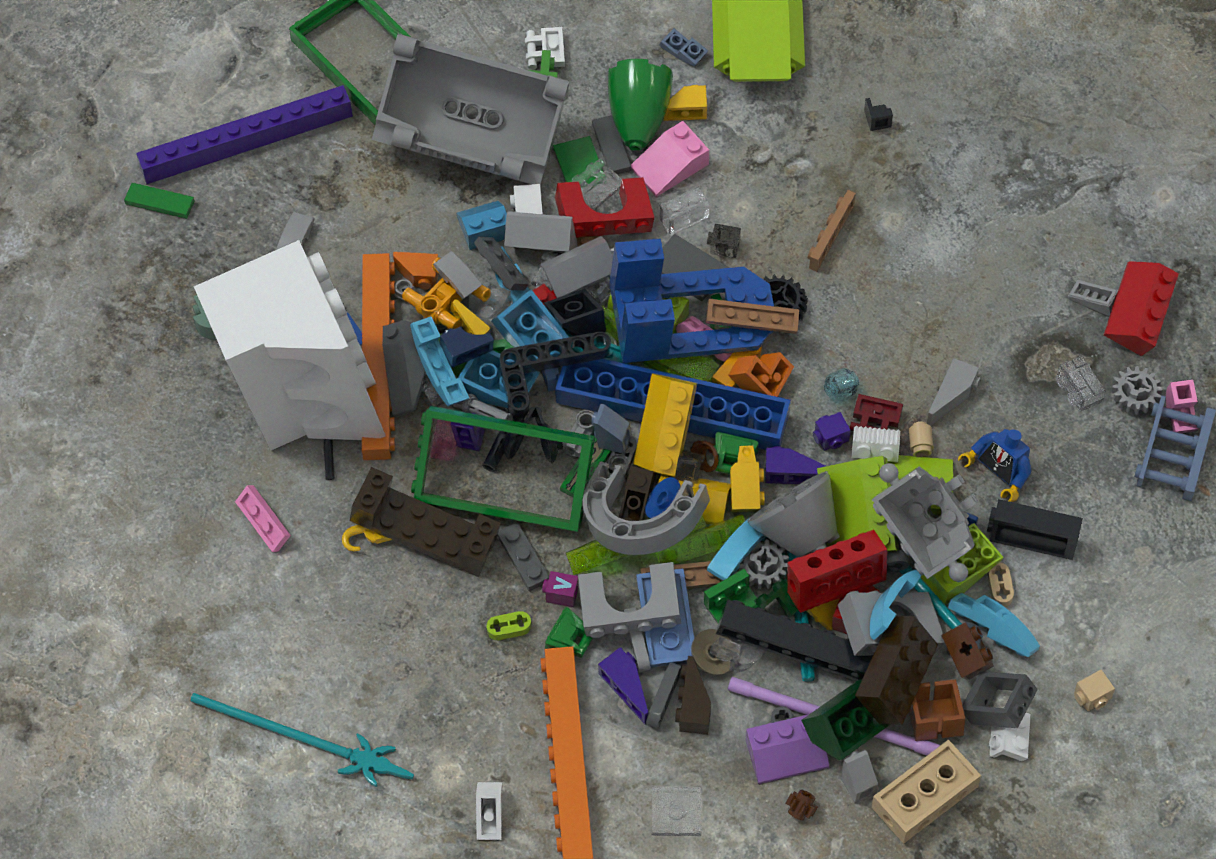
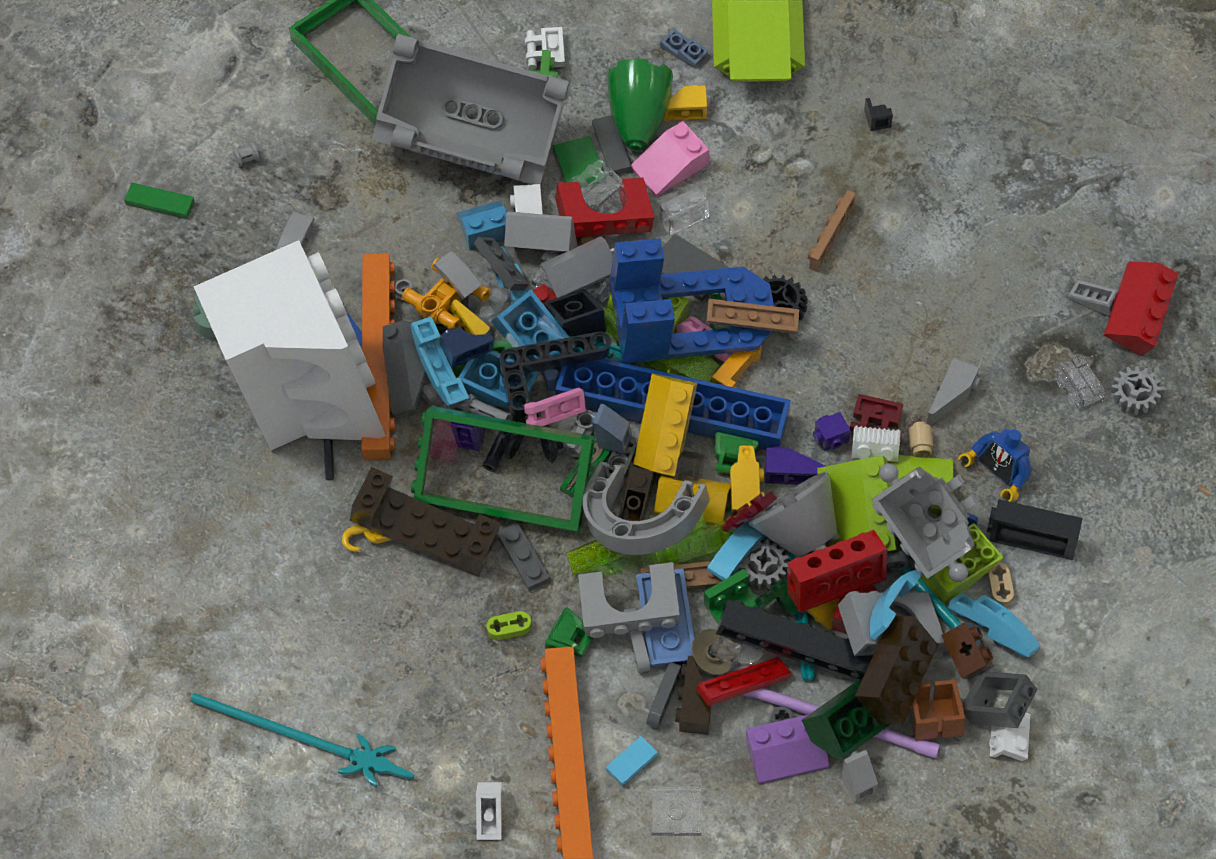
(244, 134): dark purple brick -> none
(246, 154): none -> light grey bush
(262, 518): bright pink plate -> none
(417, 268): orange slope -> none
(555, 407): none -> bright pink plate
(561, 589): magenta brick -> none
(622, 676): dark purple slope -> none
(631, 761): none -> medium azure tile
(661, 497): blue dish -> none
(701, 448): reddish brown piece -> none
(724, 248): clear smoke brick -> none
(743, 681): none -> red tile
(748, 512): none -> dark red plate
(763, 374): orange brick -> none
(801, 804): reddish brown gear -> none
(841, 384): clear light blue head -> none
(926, 807): tan brick -> none
(1094, 691): tan brick -> none
(1182, 397): bright pink brick -> none
(1192, 463): sand blue fence -> none

